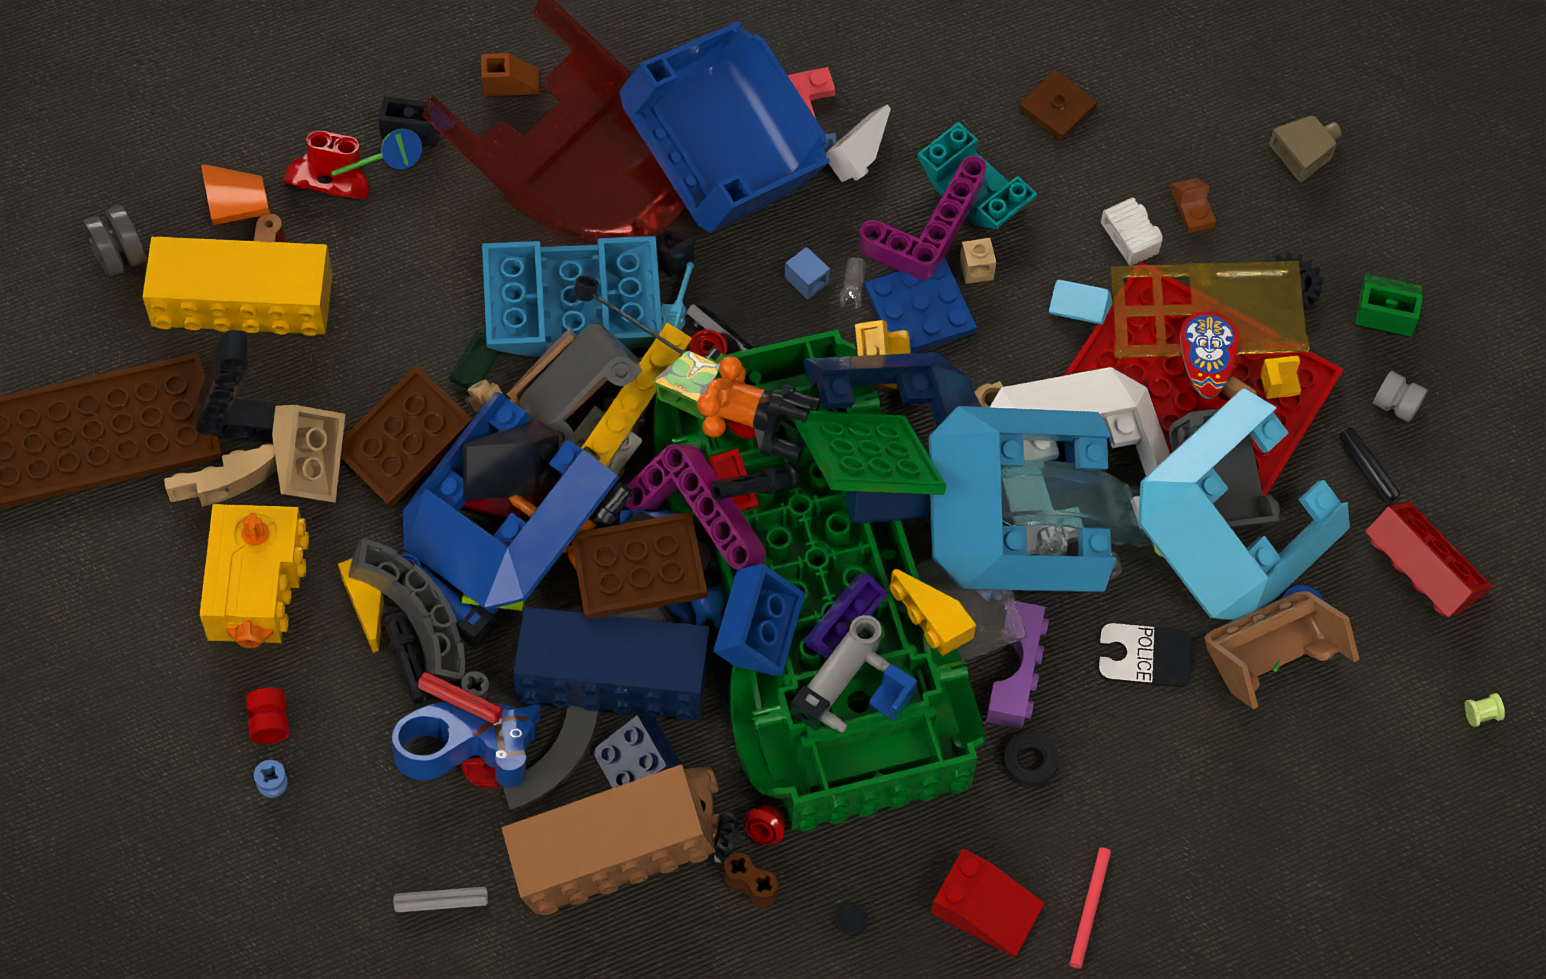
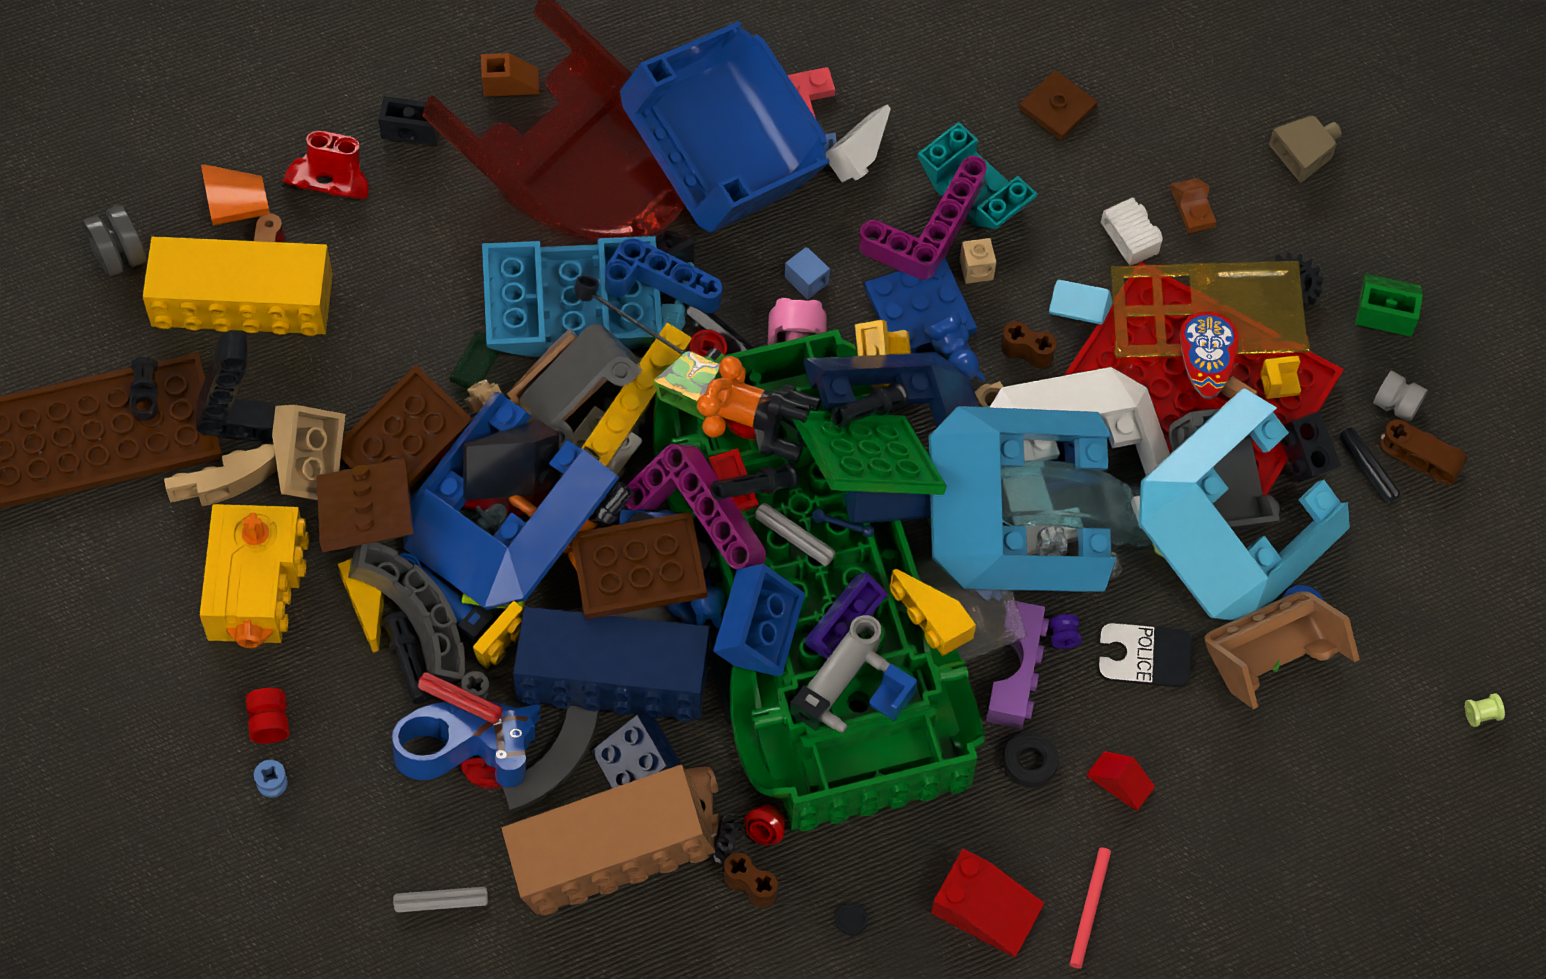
(138, 392): none -> black connector
(364, 505): none -> reddish brown plate
(399, 150): blue piece -> none
(491, 518): none -> clear light blue hinge
(492, 645): none -> yellow plate
(700, 292): none -> blue beam
(794, 534): none -> light grey axle
(795, 320): none -> bright pink brick
(819, 516): none -> dark blue hinge
(853, 281): clear bar -> none
(878, 402): none -> black pin
(950, 339): none -> blue animal
(1024, 343): none -> reddish brown axle
(1065, 631): none -> dark purple wheel
(1122, 778): none -> red slope
(1312, 445): none -> black brick
(1423, 451): none -> reddish brown piece
(1427, 559): red slope -> none

